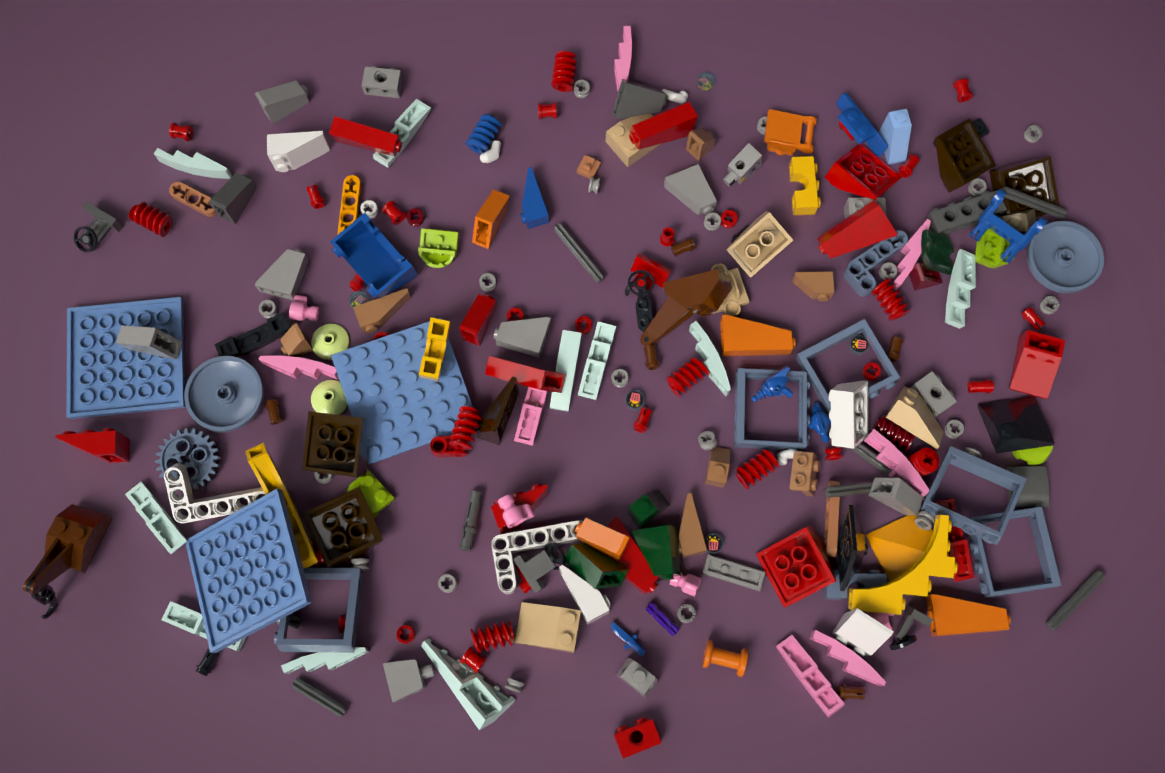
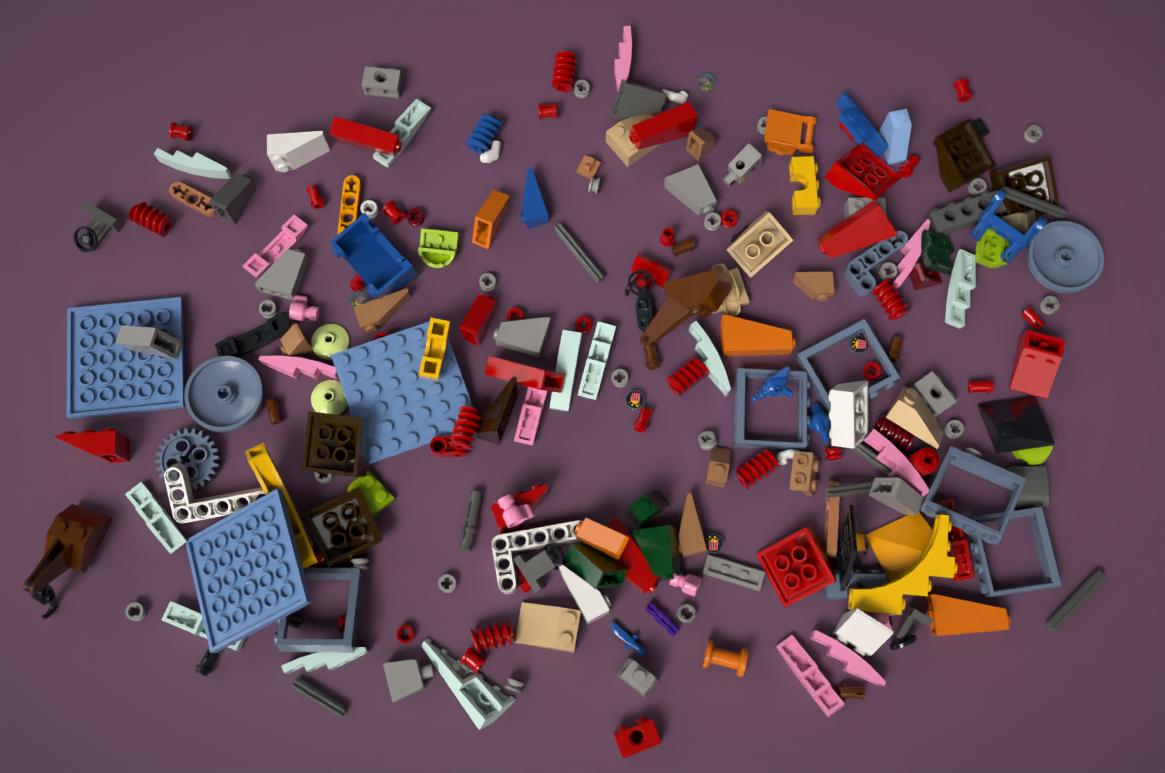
(135, 605): none -> light grey bush
(282, 100): light grey slope -> none
(286, 239): none -> bright pink slope
(924, 520): light grey bush -> none

